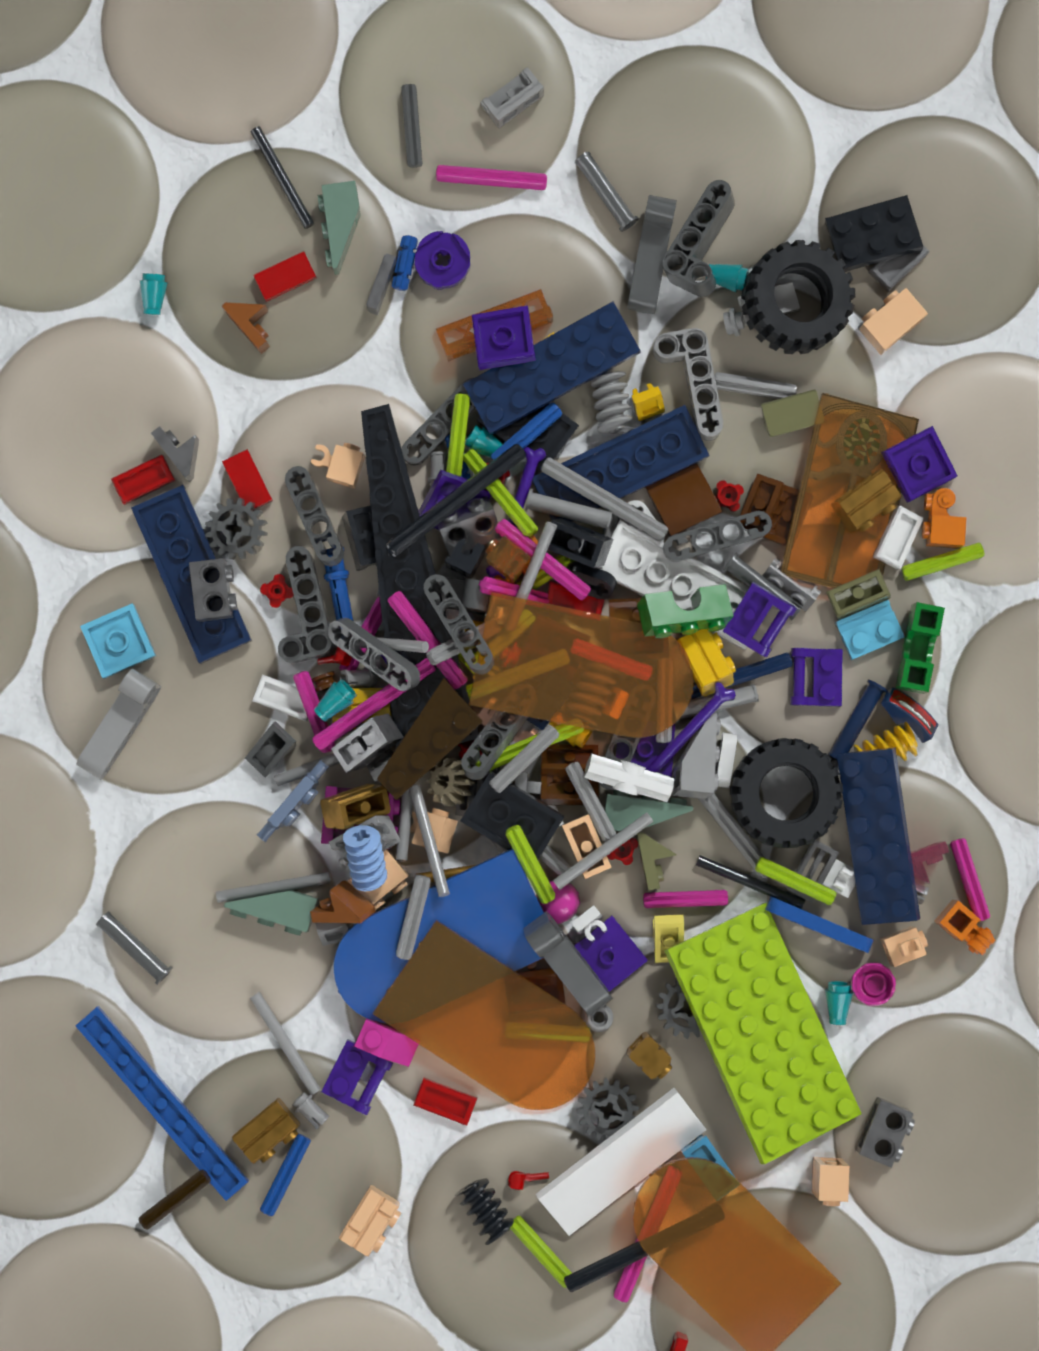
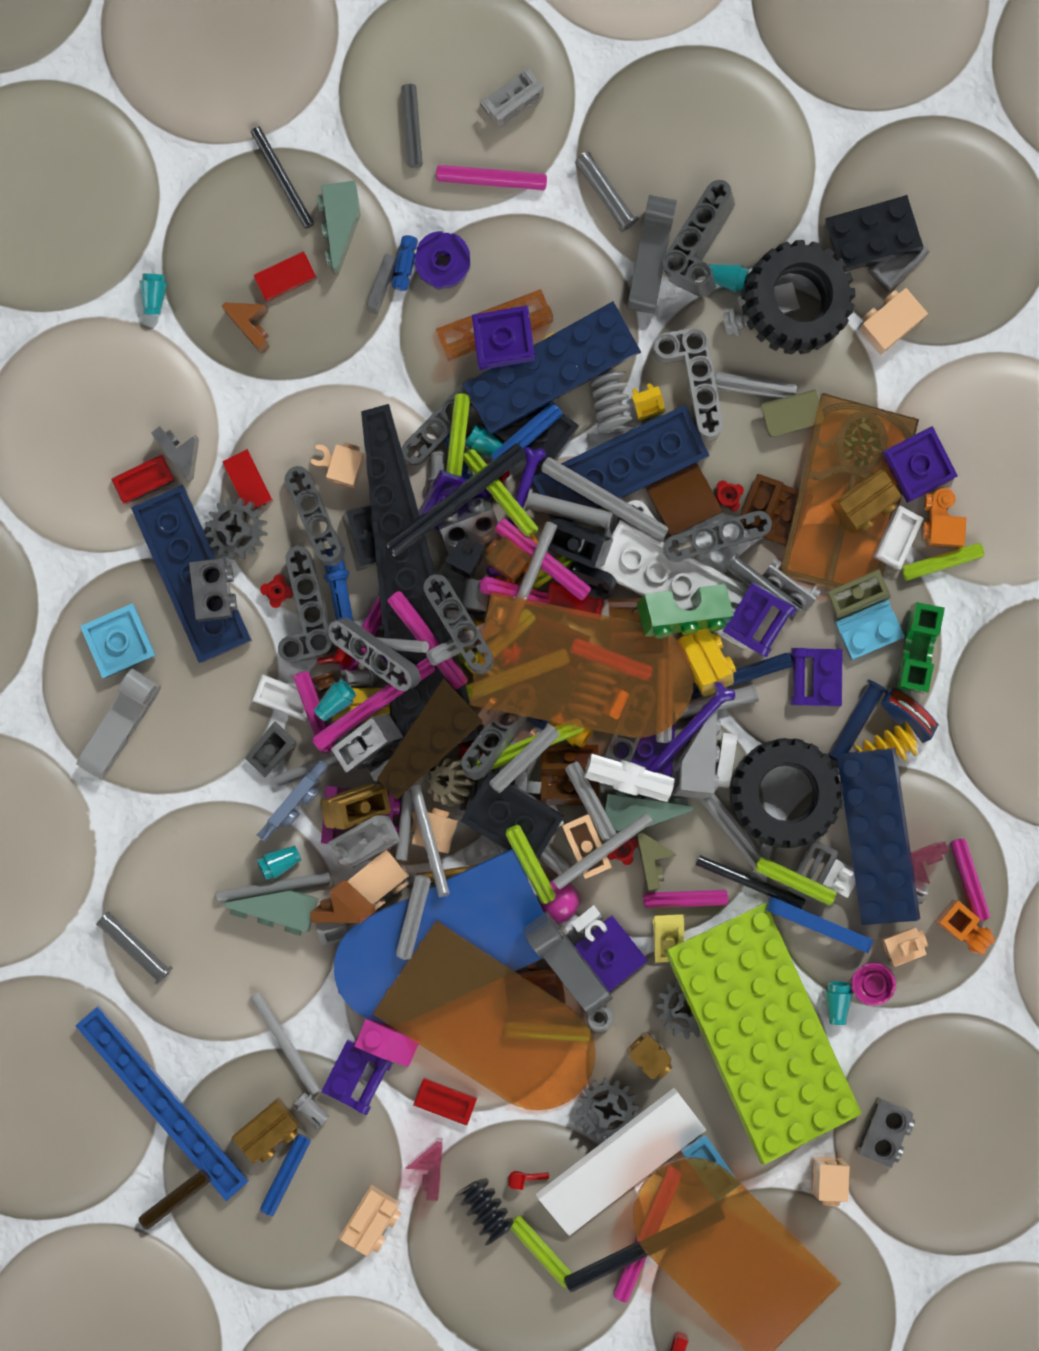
(278, 862): none -> teal cone
(365, 857): light blue piece -> none
(430, 1160): none -> clear pink slope

